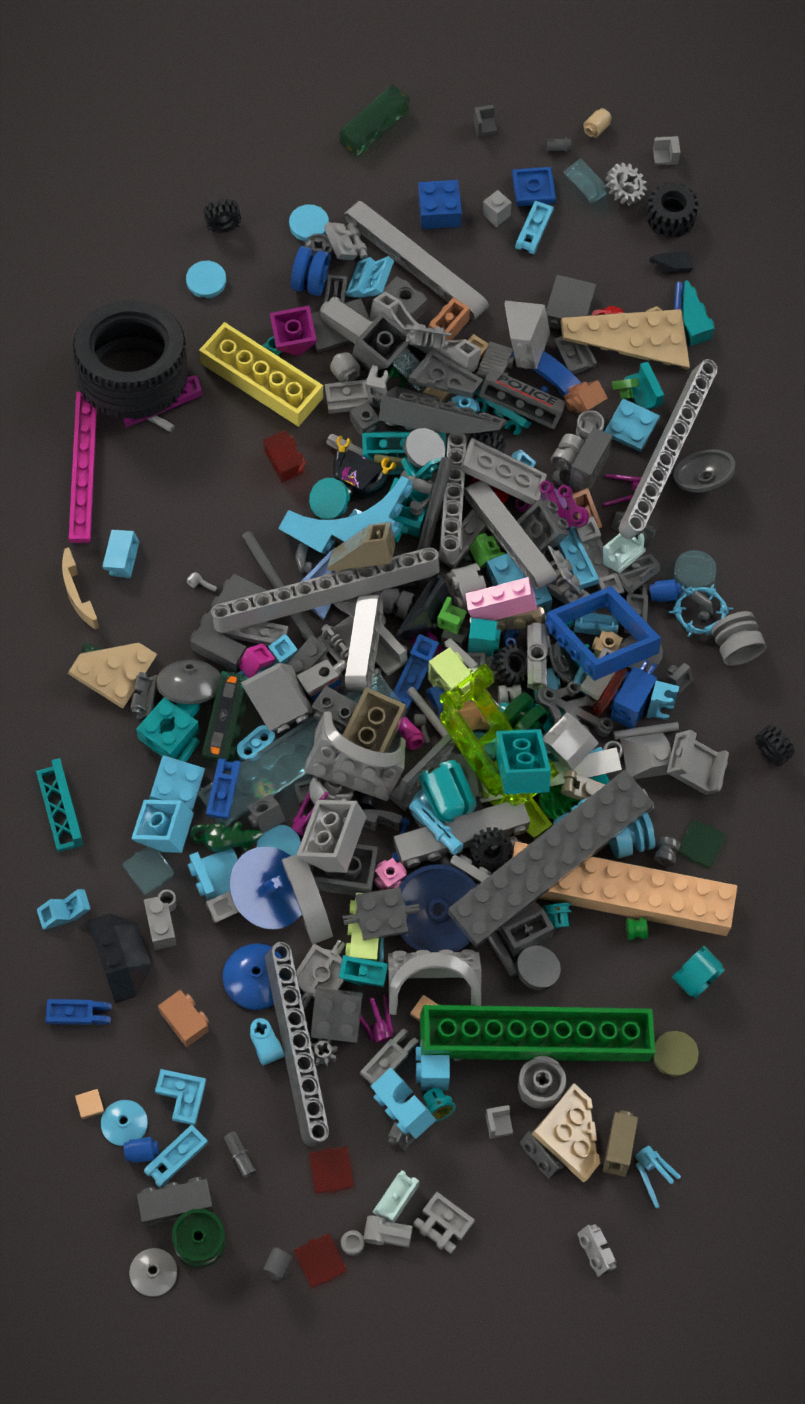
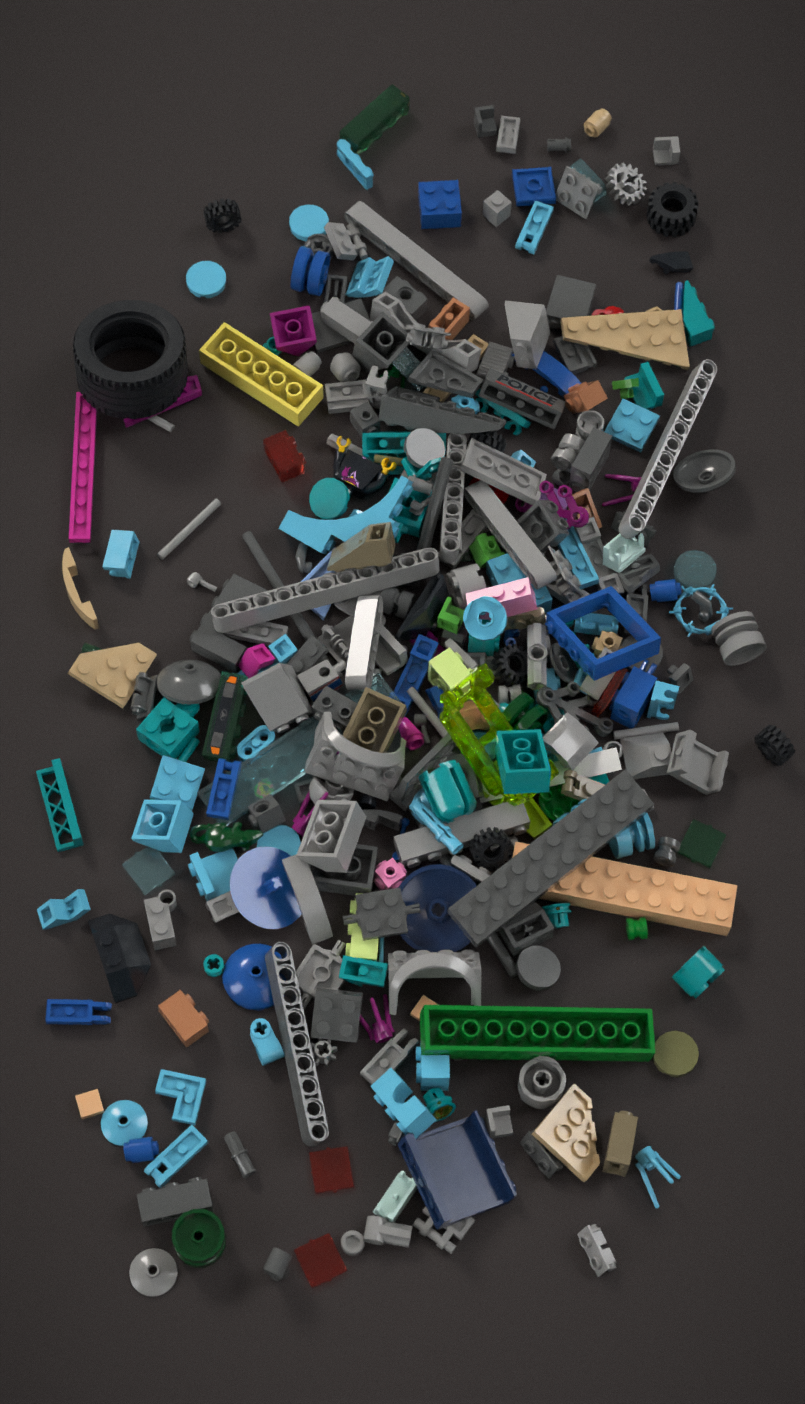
(189, 529): none -> light grey bar
(214, 972): none -> teal bush
(308, 363): none -> light grey brick
(354, 164): none -> medium azure hinge
(457, 1170): none -> dark blue panel
(491, 629): none -> medium azure plate
(508, 134): none -> light grey plate
(577, 192): none -> light grey hinge

